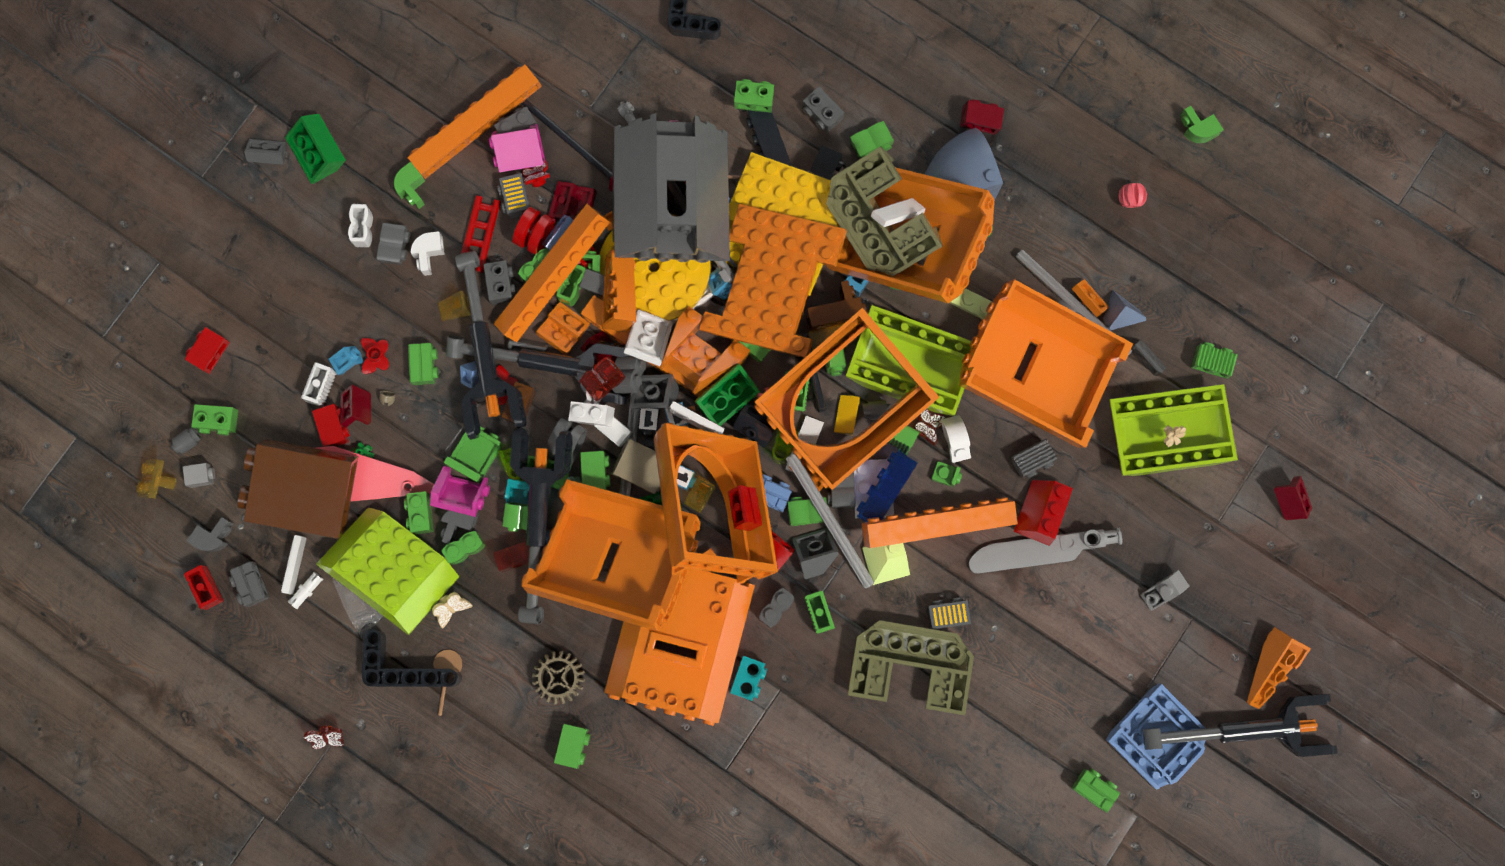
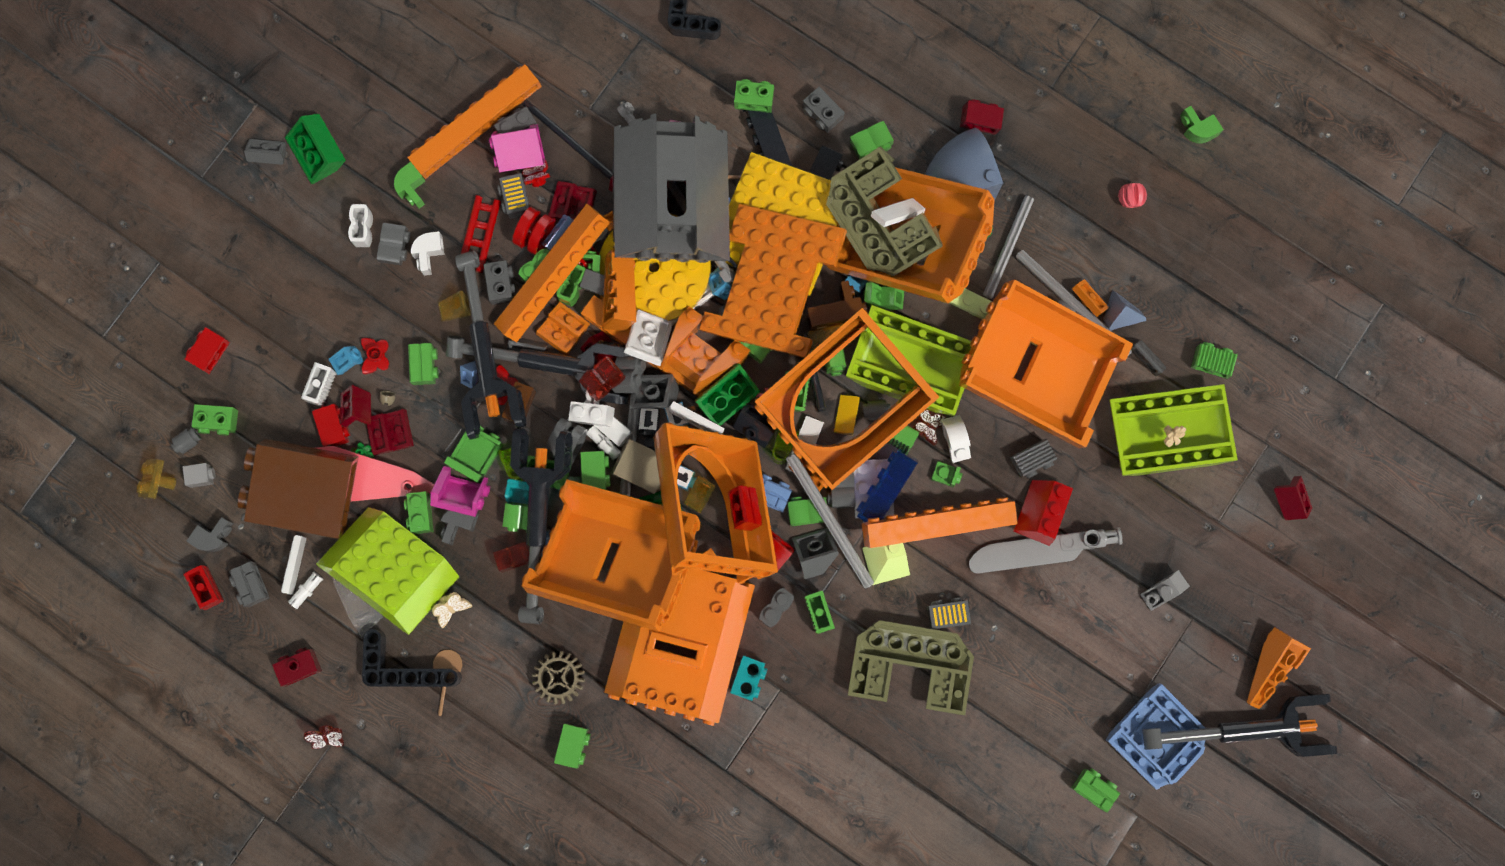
(297, 667): none -> dark red brick
(390, 432): none -> dark red slope
(458, 551): bright green brick -> none
(603, 443): none -> white pin
(883, 297): none -> bright green brick
(1008, 247): none -> light grey axle

